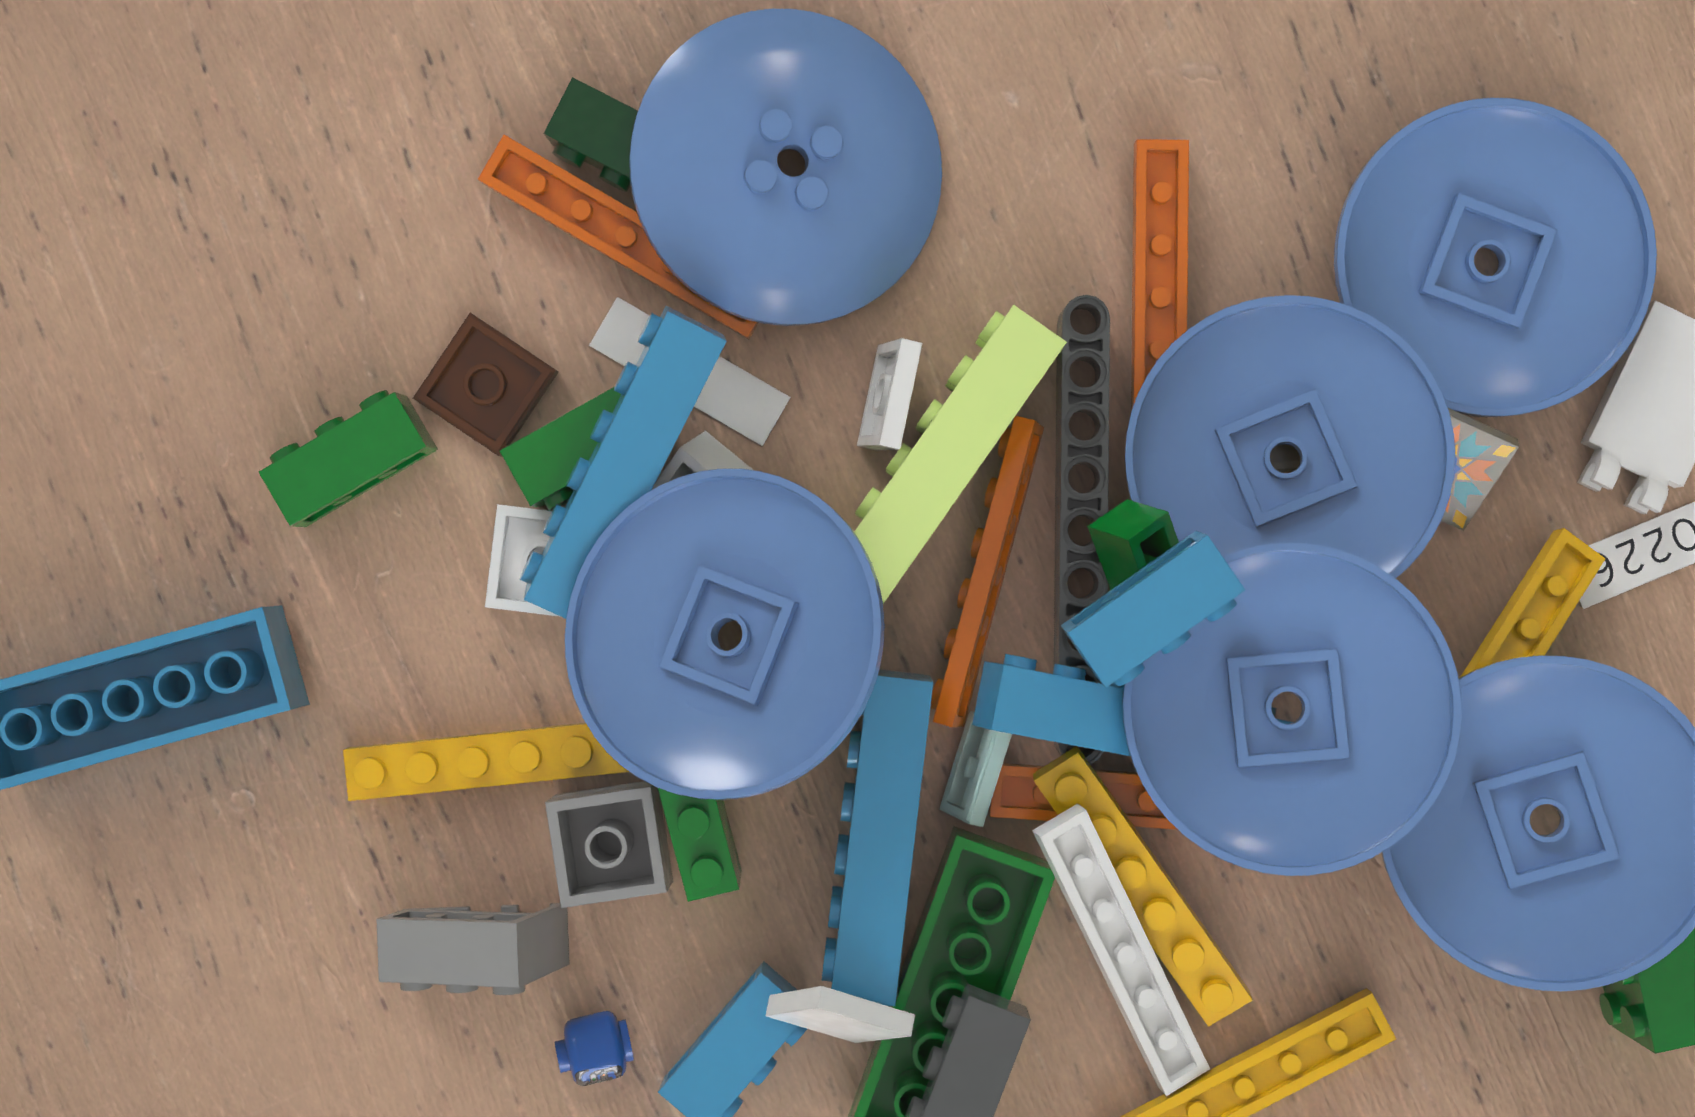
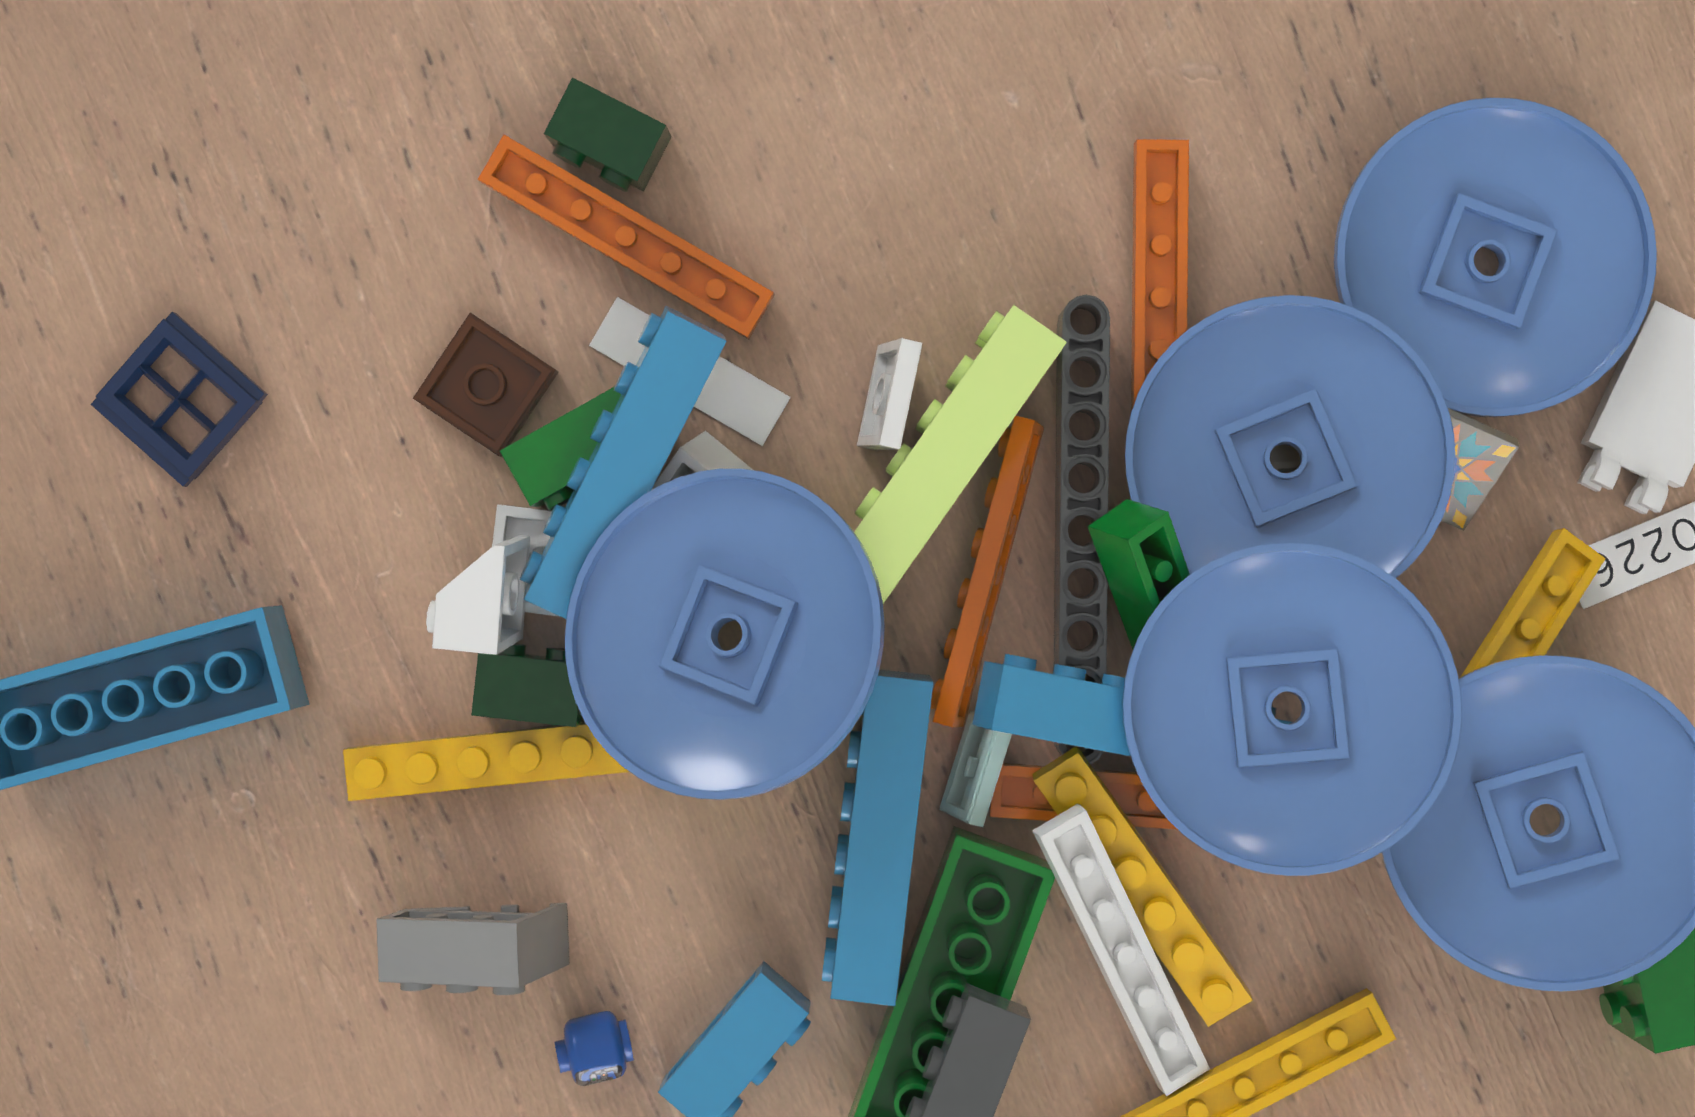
(148, 433): none -> dark blue piece
(347, 458): green brick -> none
(483, 603): none -> white slope
(525, 687): none -> dark green brick
(609, 844): light grey brick -> none
(702, 845): green brick -> none
(725, 210): medium blue dish -> none
(840, 1015): white tile -> none
(1154, 609): dark azure brick -> none

